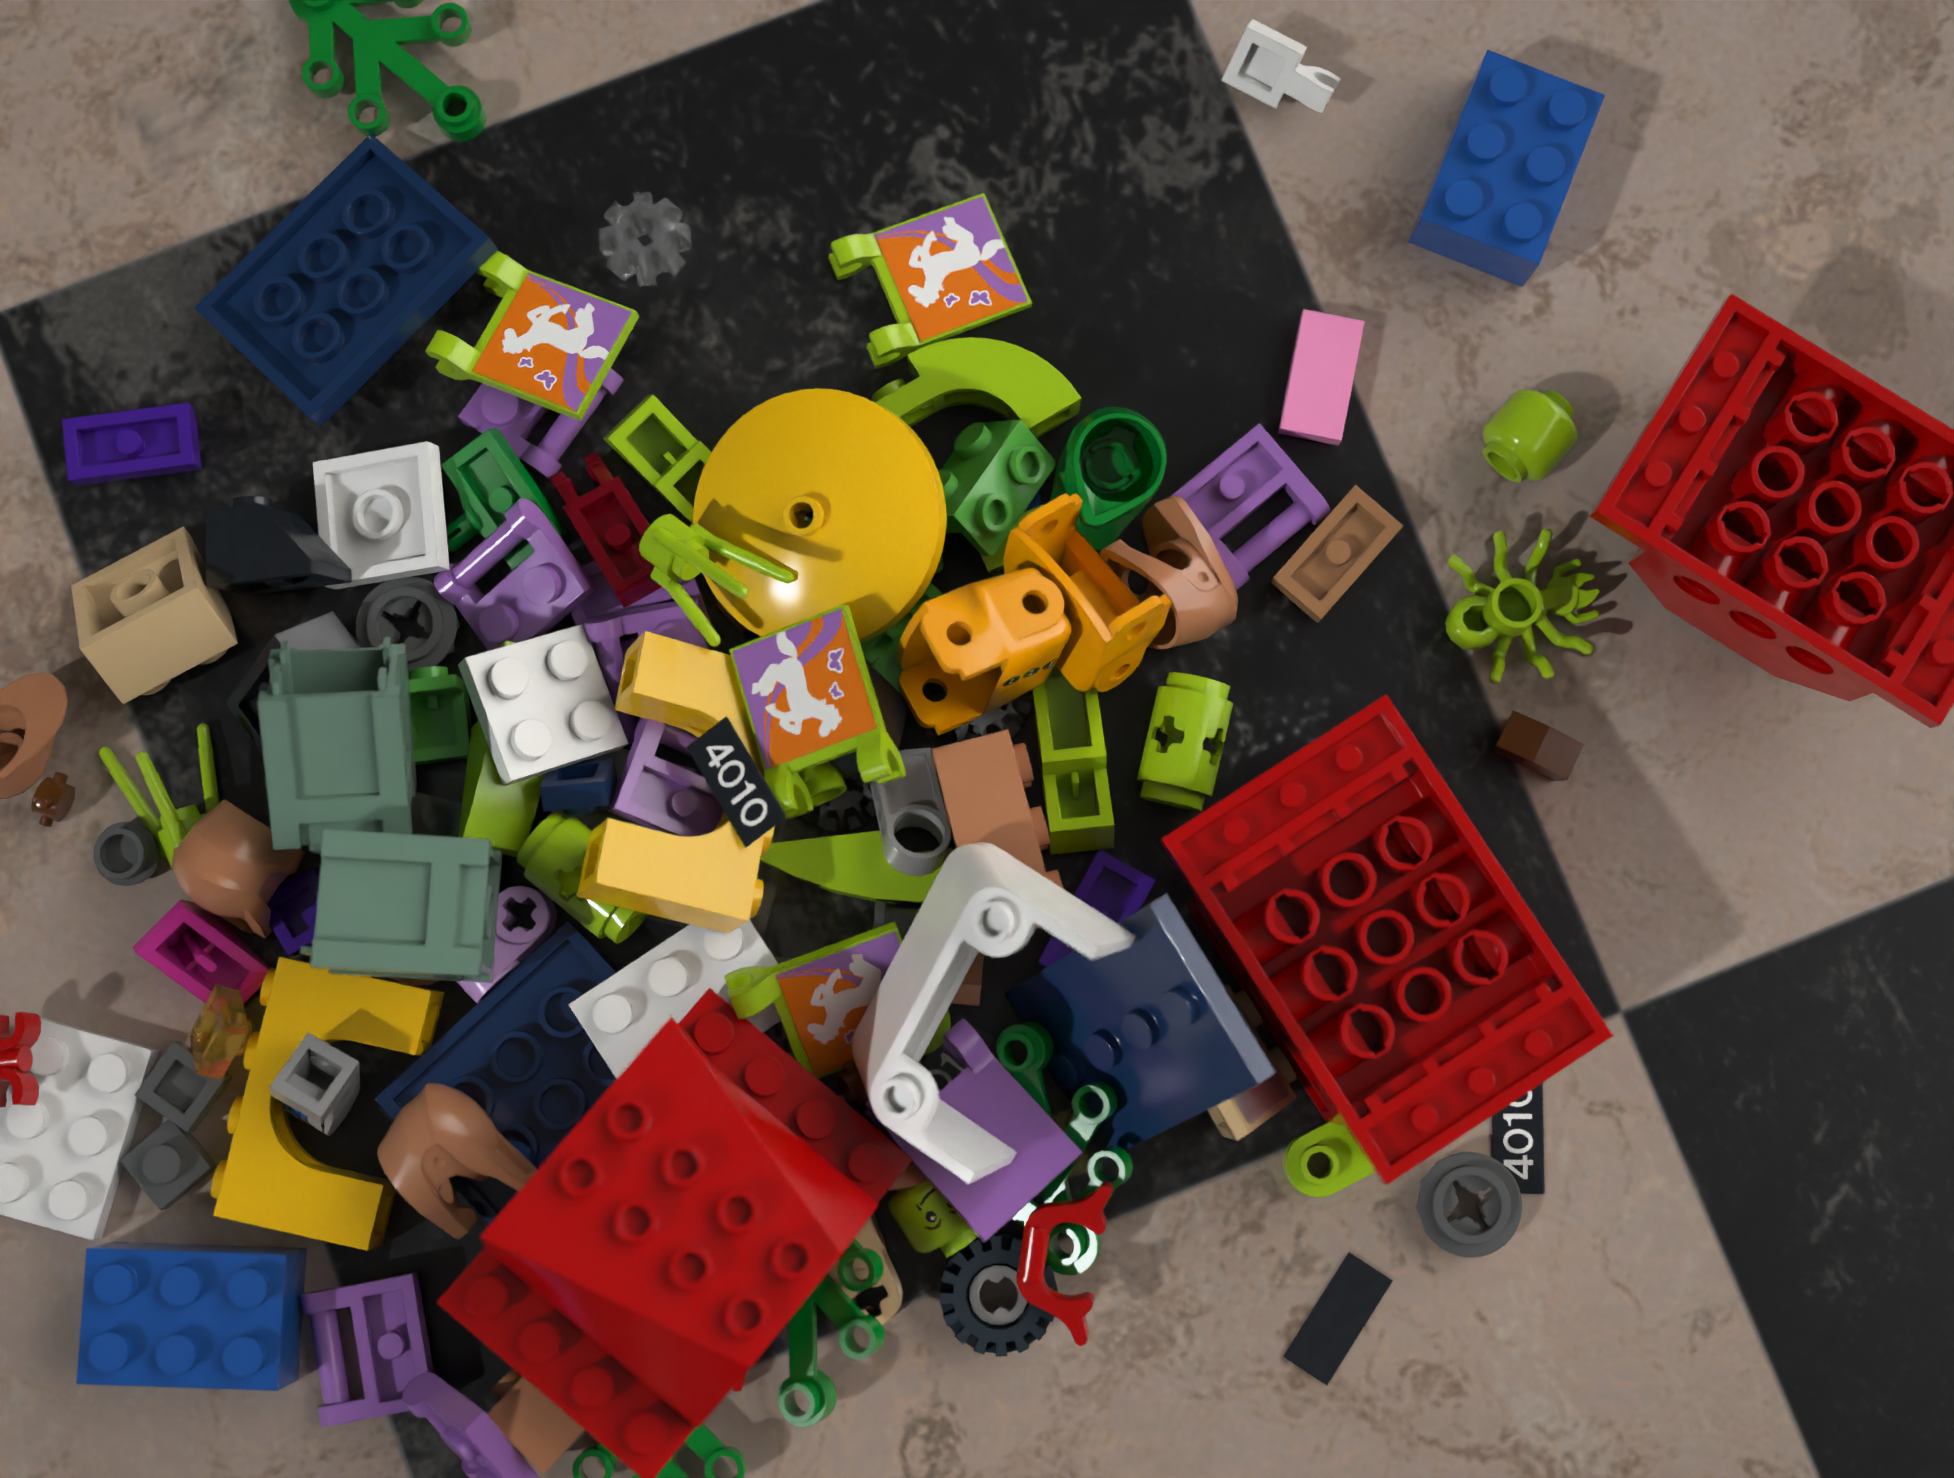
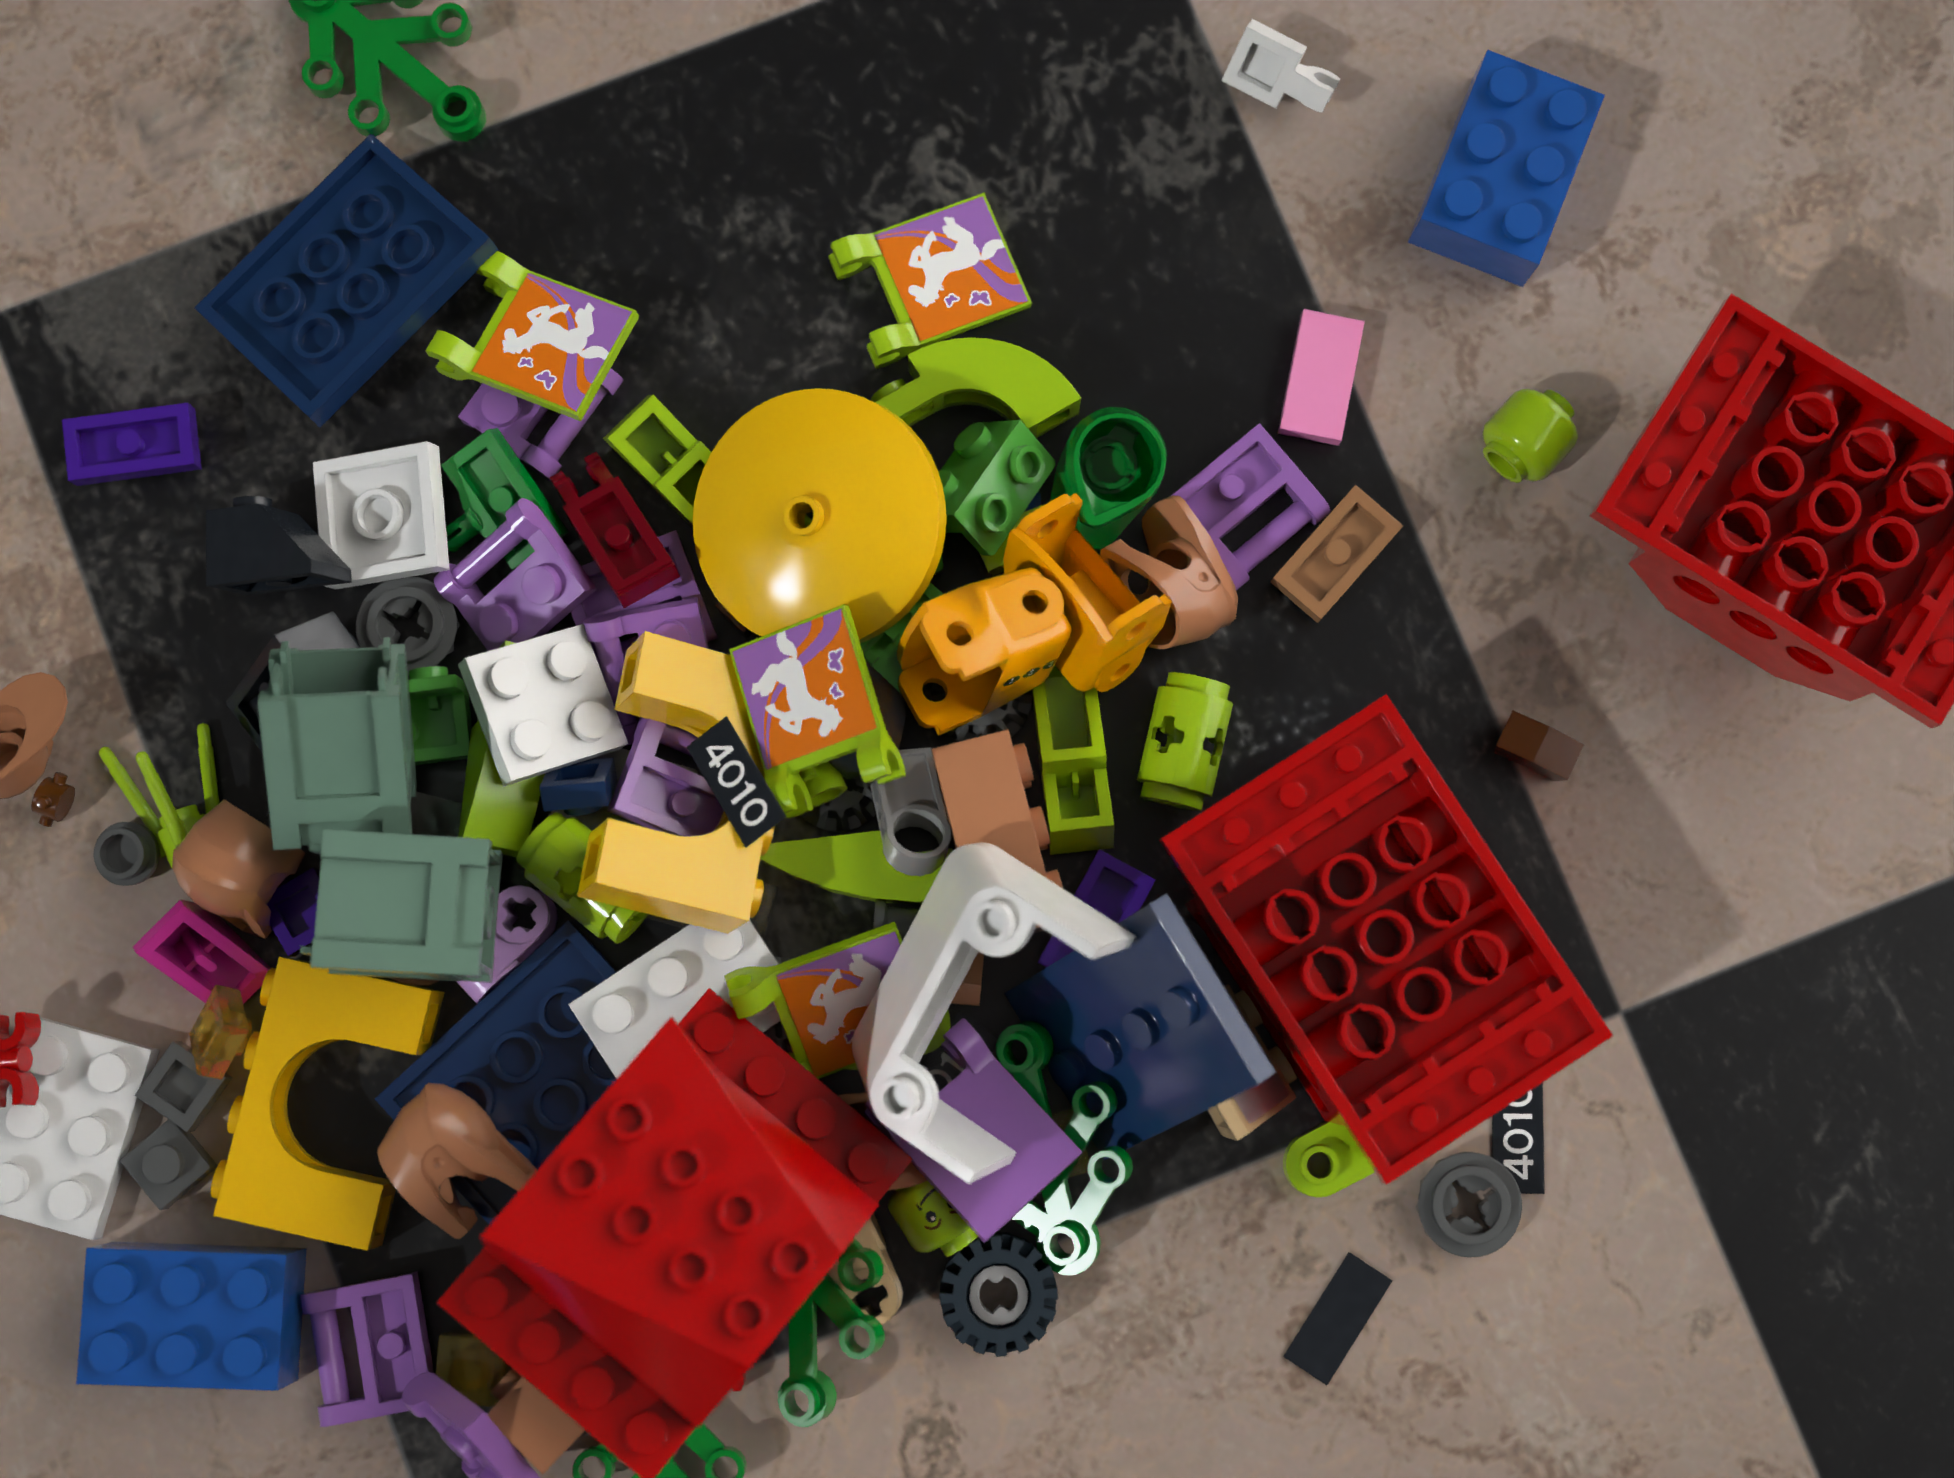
(151, 617): tan slope -> none
(318, 1084): light grey leg -> none
(469, 1367): none -> clear yellow plate
(639, 218): clear piece -> none
(683, 553): lime plant -> none
(852, 1086): reddish brown piece -> none
(1033, 1254): red helmet -> none
(1517, 605): lime animal -> none

